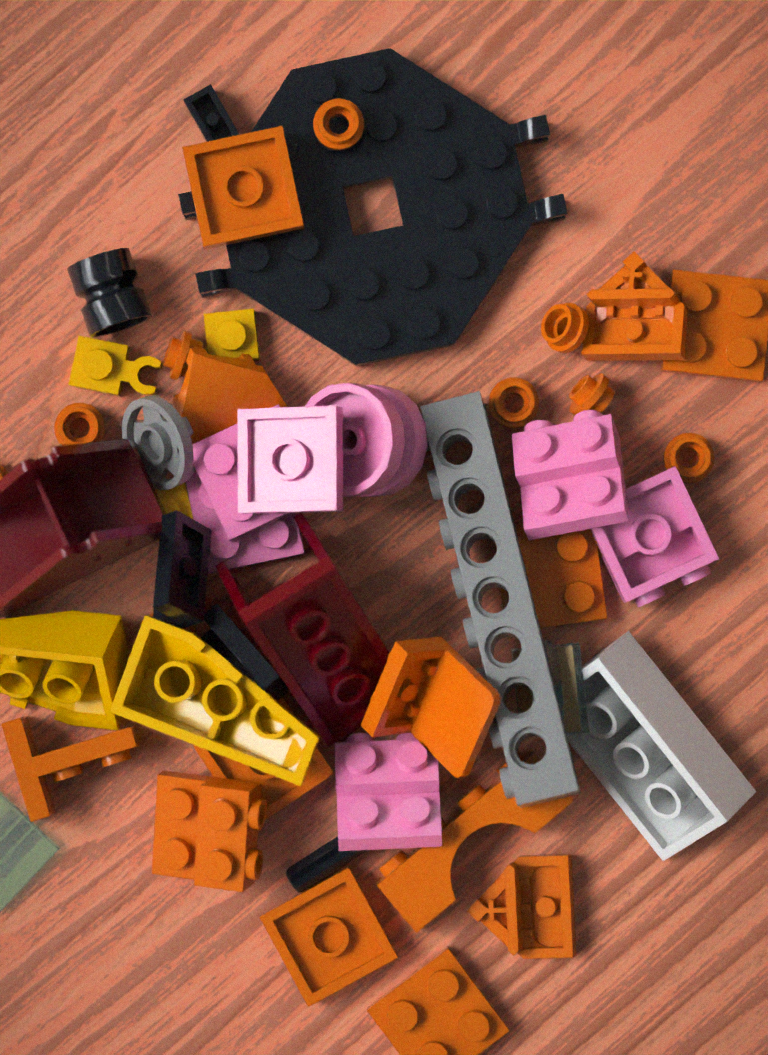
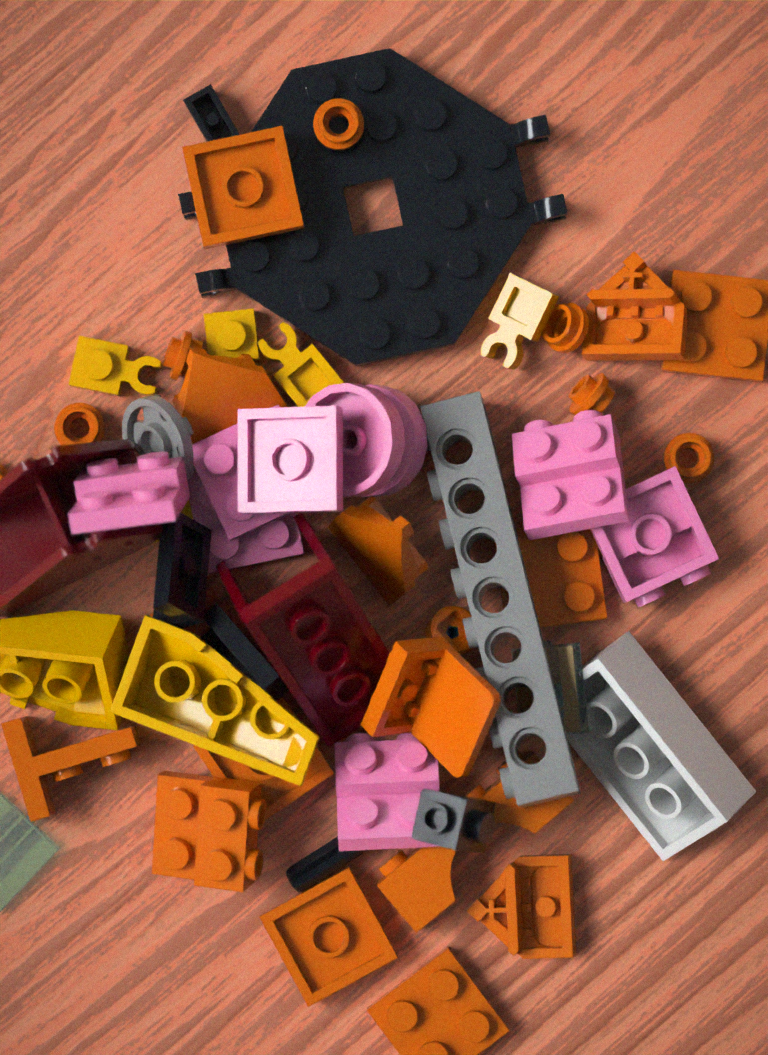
(109, 292): black wheel -> none
(129, 493): none -> bright pink plate
(303, 372): none -> yellow plate
(380, 547): none -> orange slope
(449, 625): none -> orange tile
(454, 821): none -> black bracket
(522, 313): none -> plate
(525, 391): orange plate -> none

